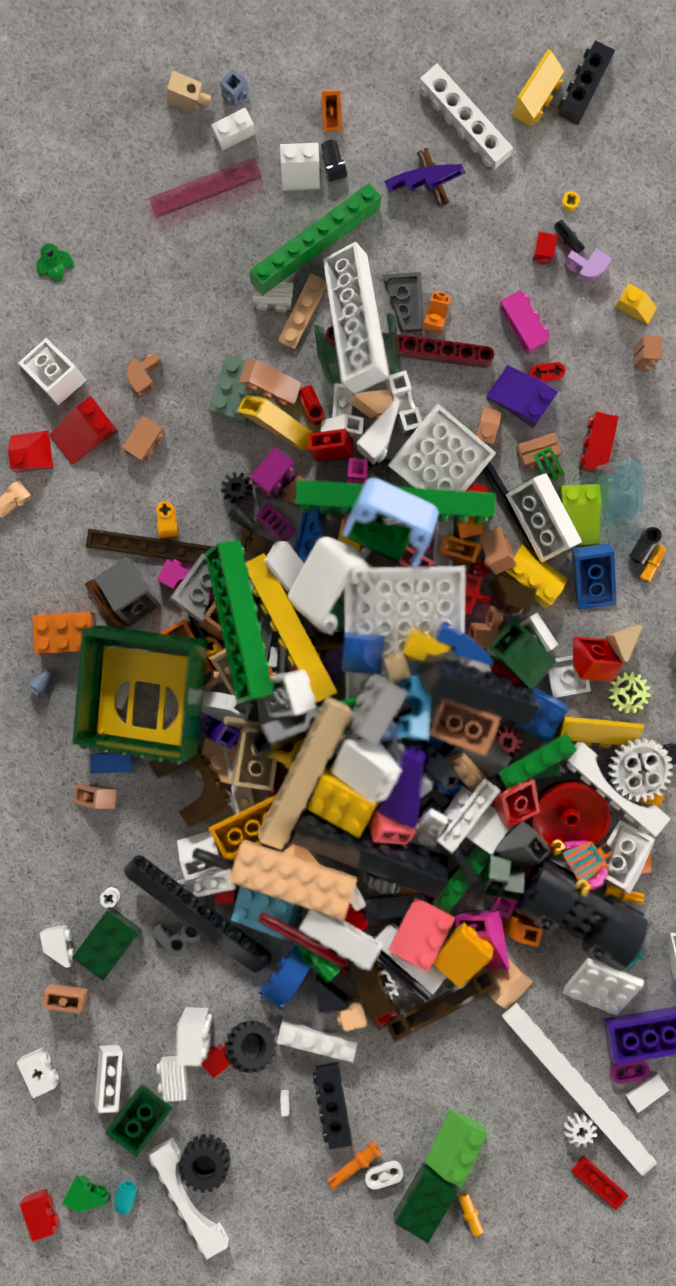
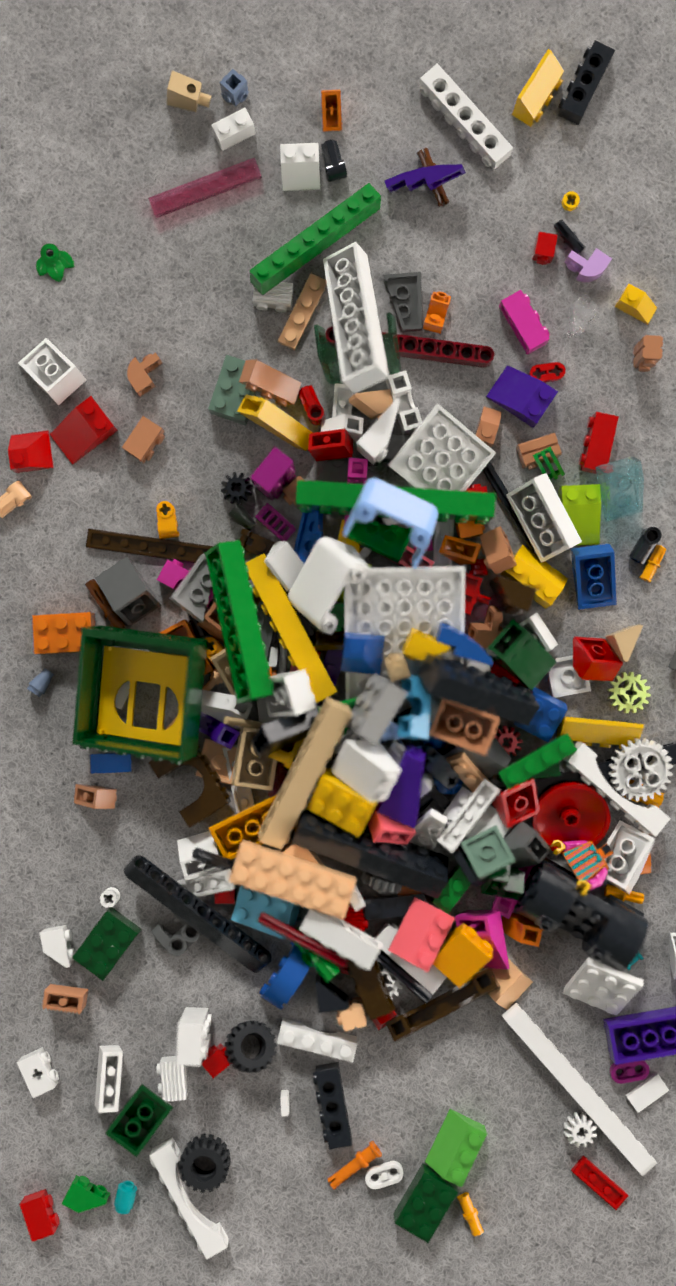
(488, 852): none -> sand green plate

